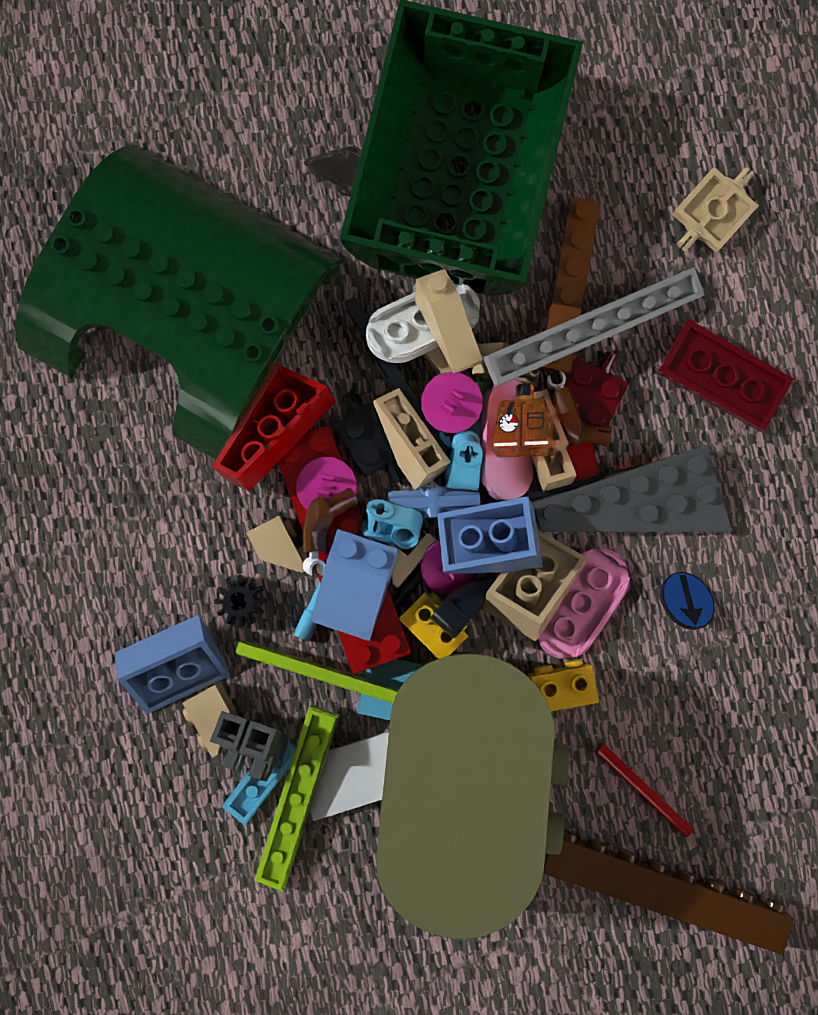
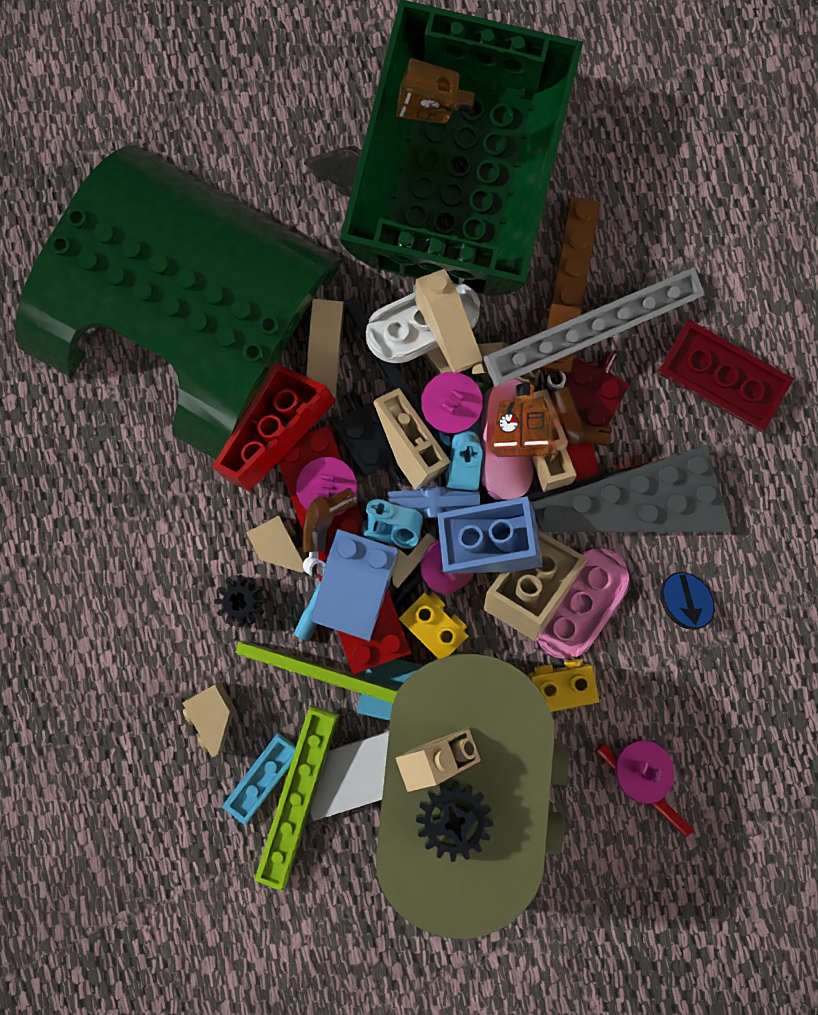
(170, 664): medium blue slope -> none
(251, 740): dark grey hips -> none
(325, 342): none -> tan slope
(431, 93): none -> clear orange torso
(438, 760): none -> tan slope
(438, 827): none -> black gear
(461, 605): black piece -> none
(644, 772): none -> dark pink piece
(671, 892): reddish brown brick -> none
(715, 209): tan plate -> none

